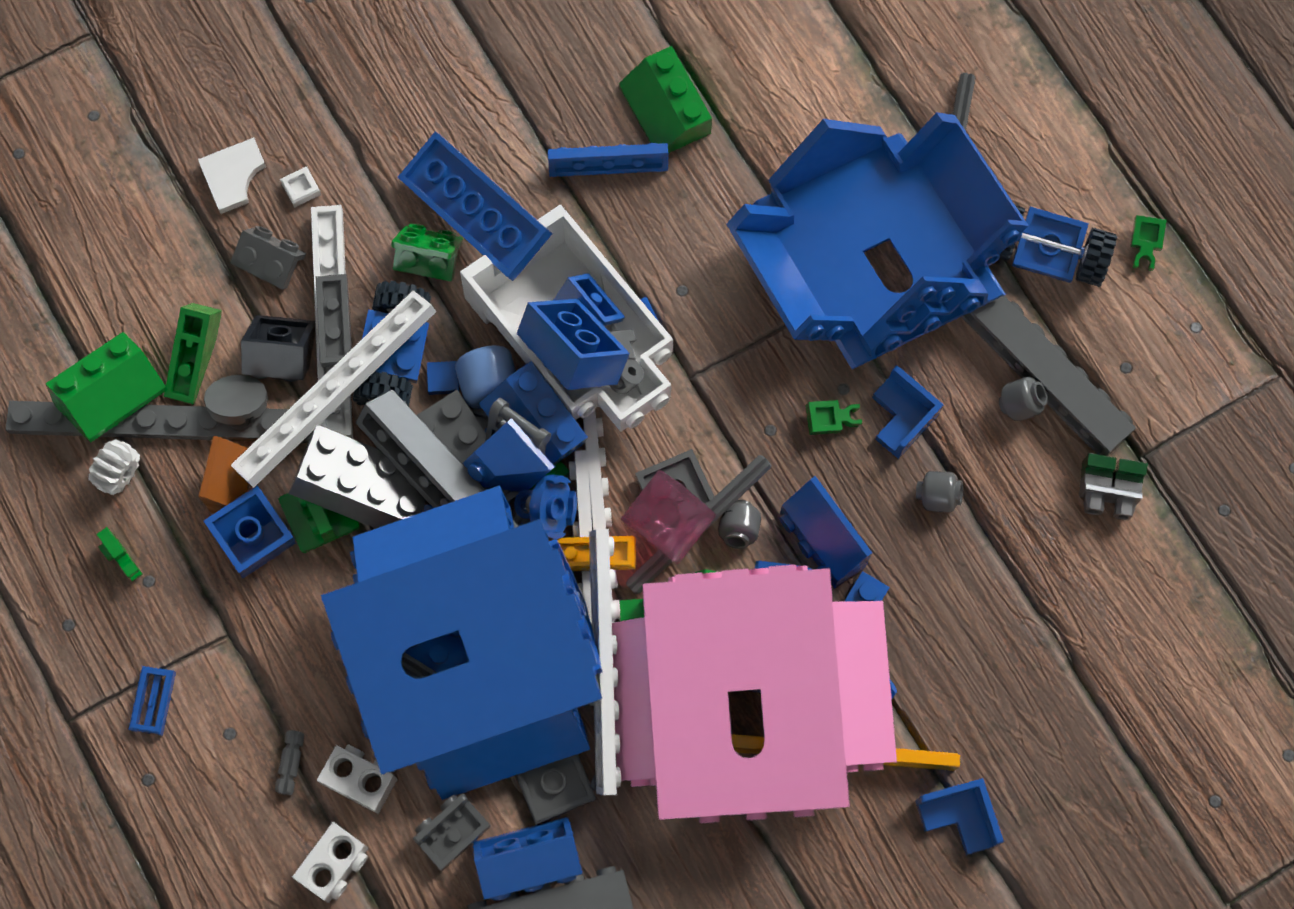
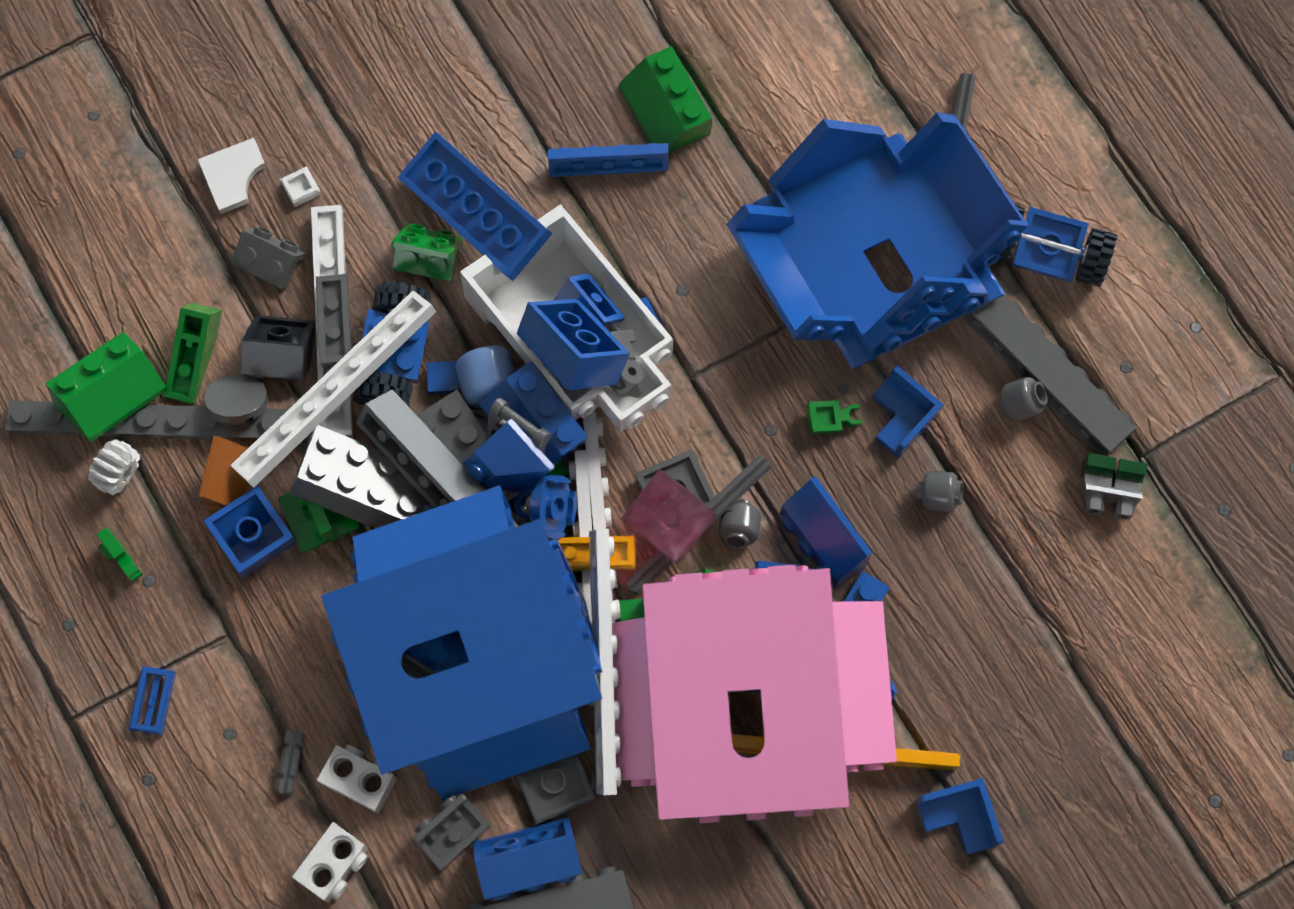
(1147, 236): green plate -> none

